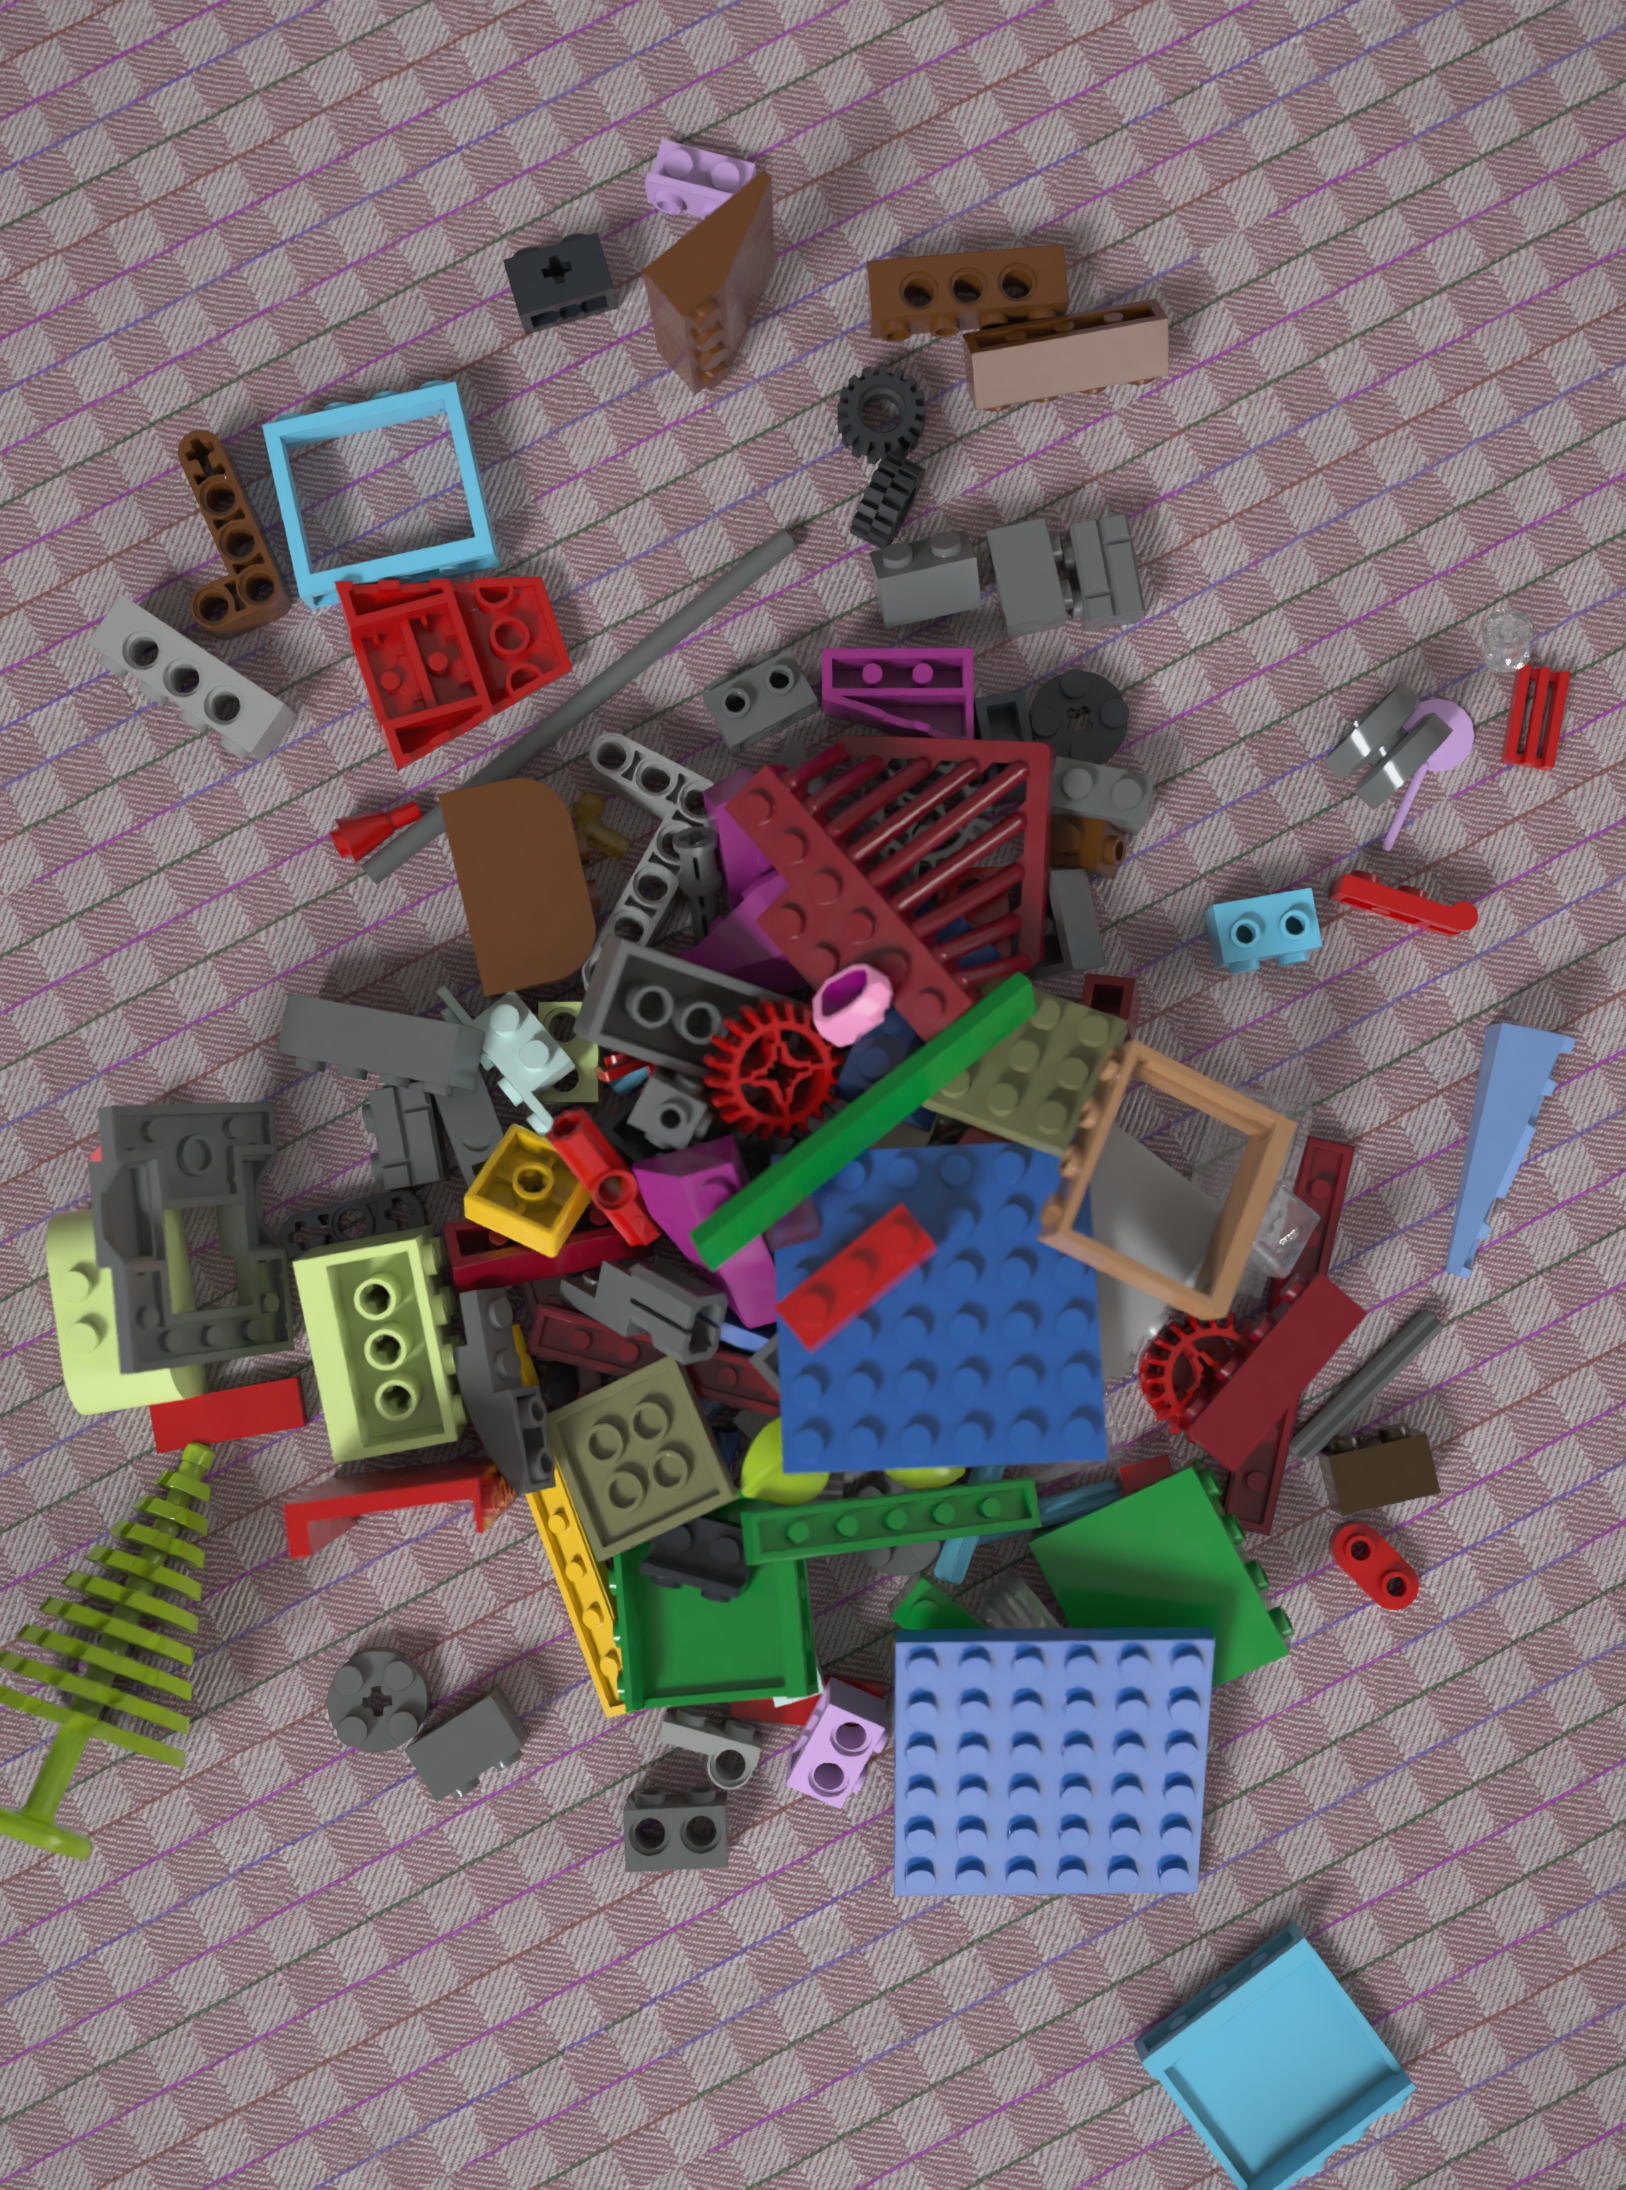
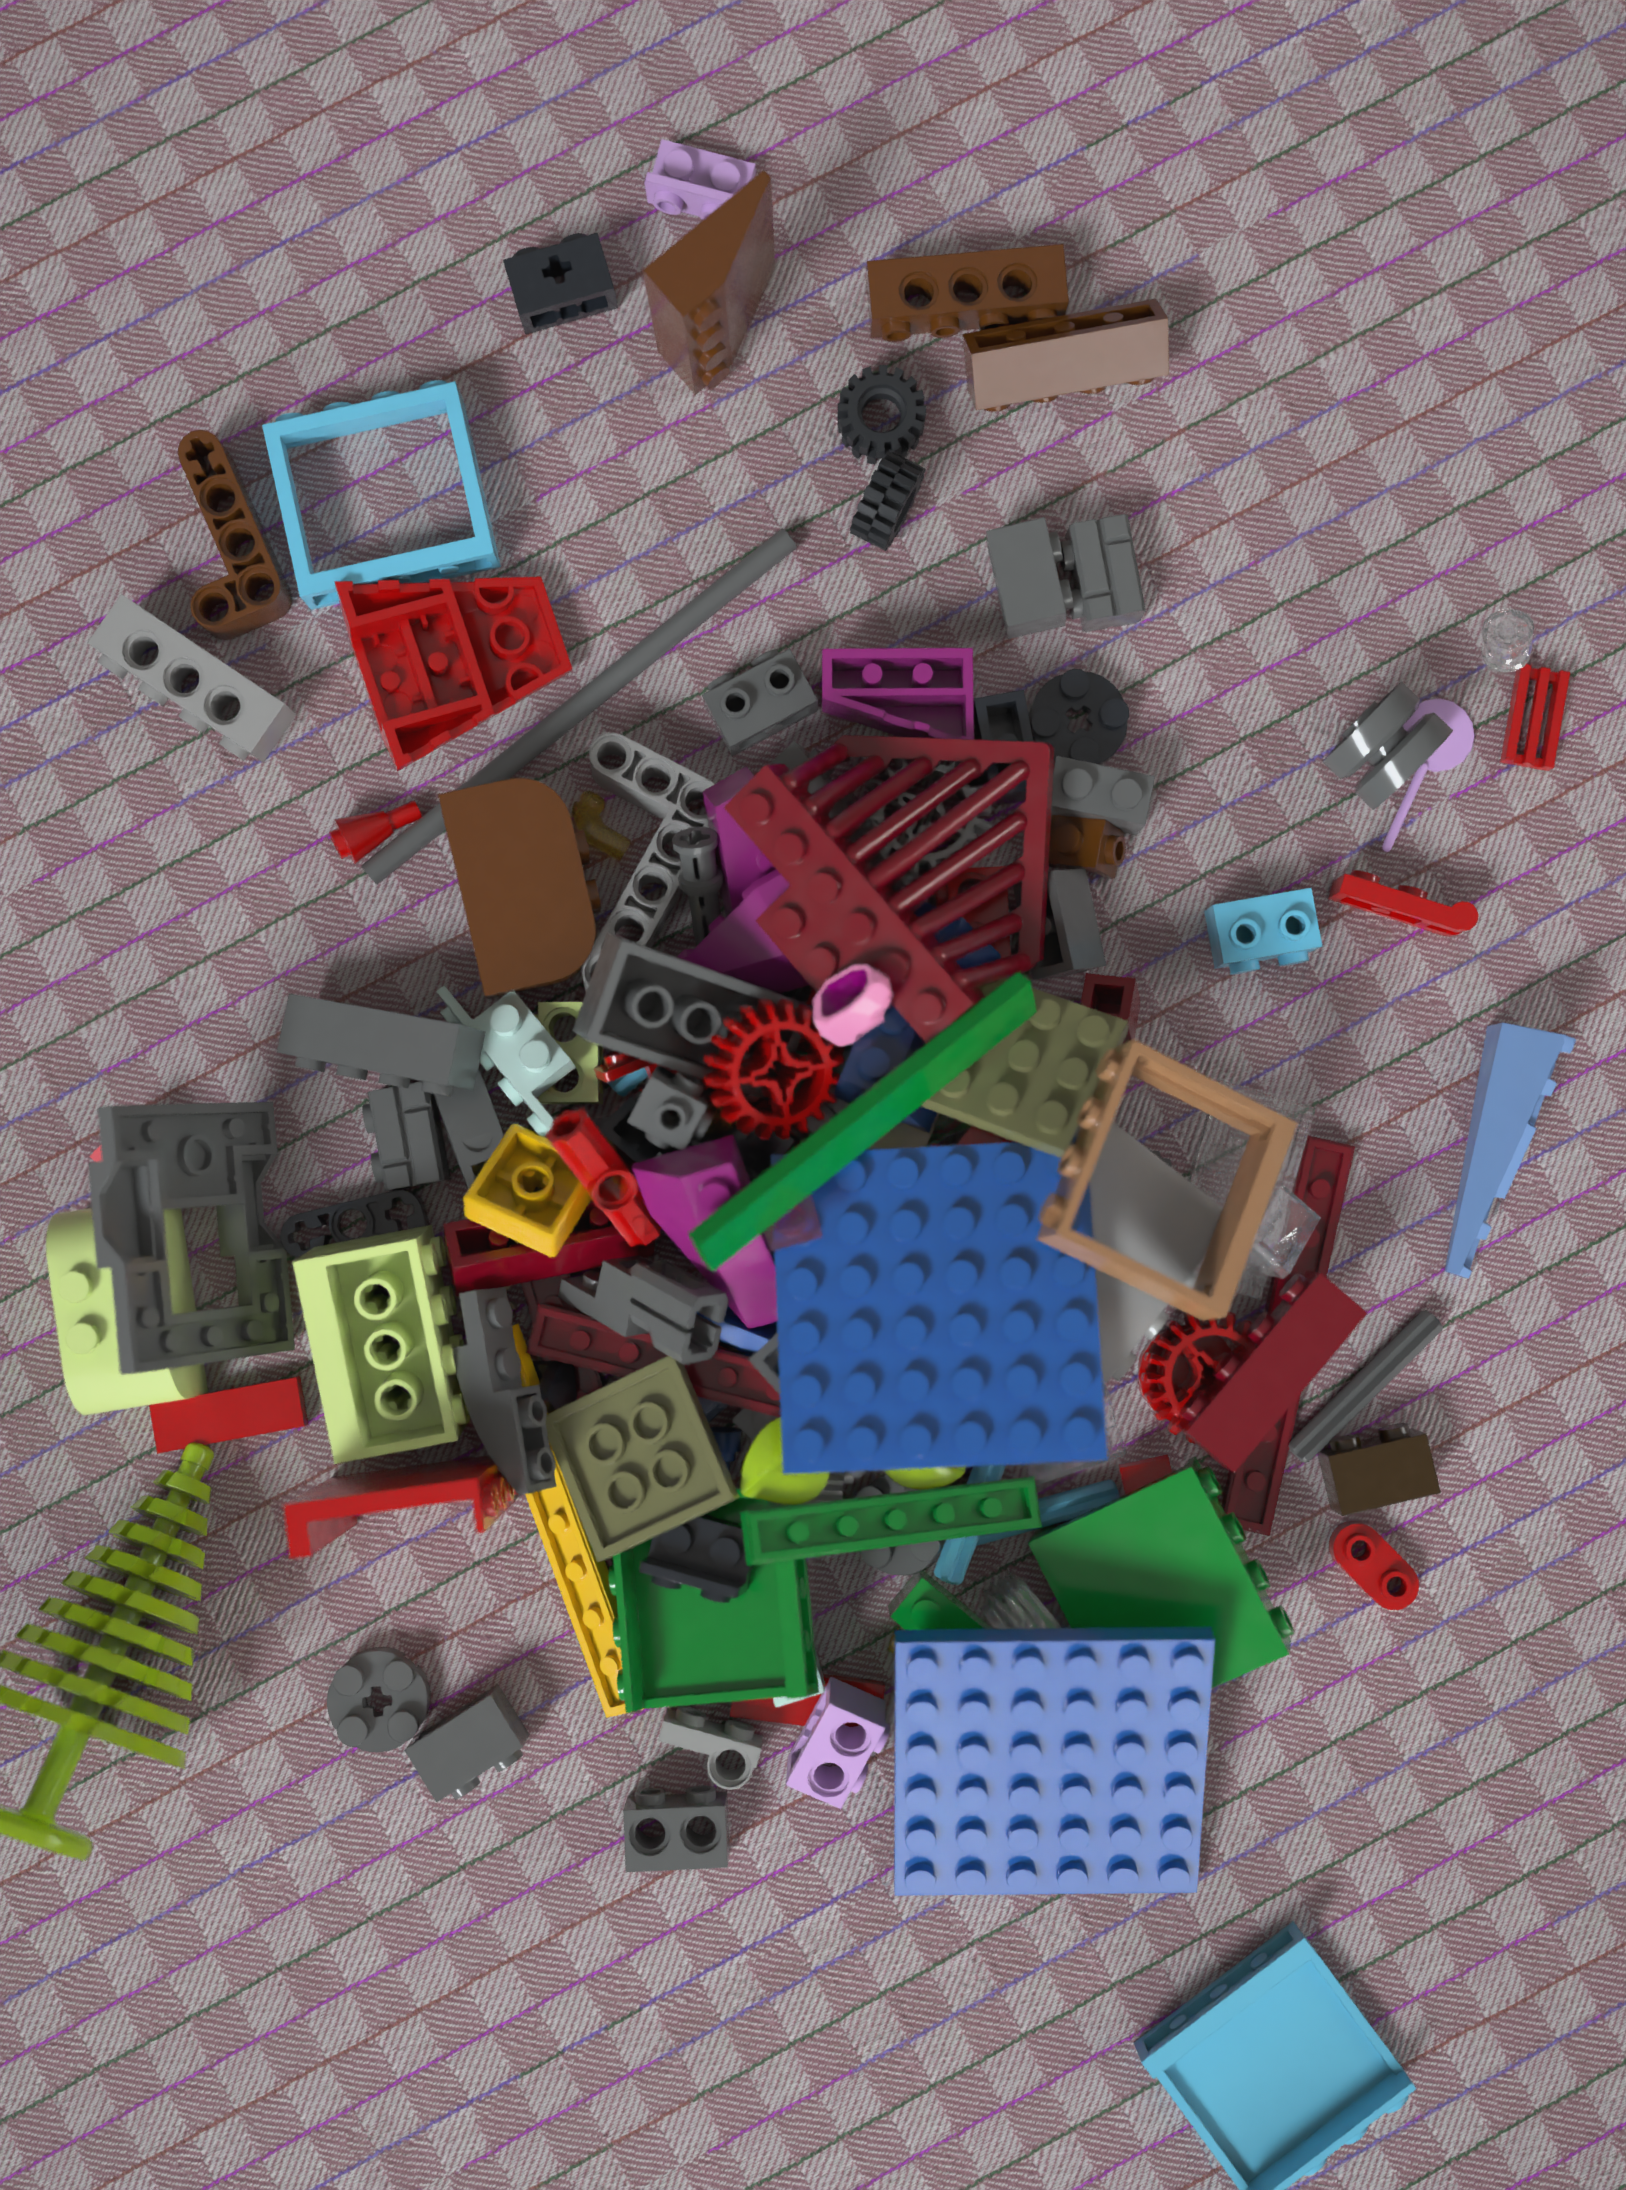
(856, 1278): red brick -> none
(925, 579): dark grey brick -> none

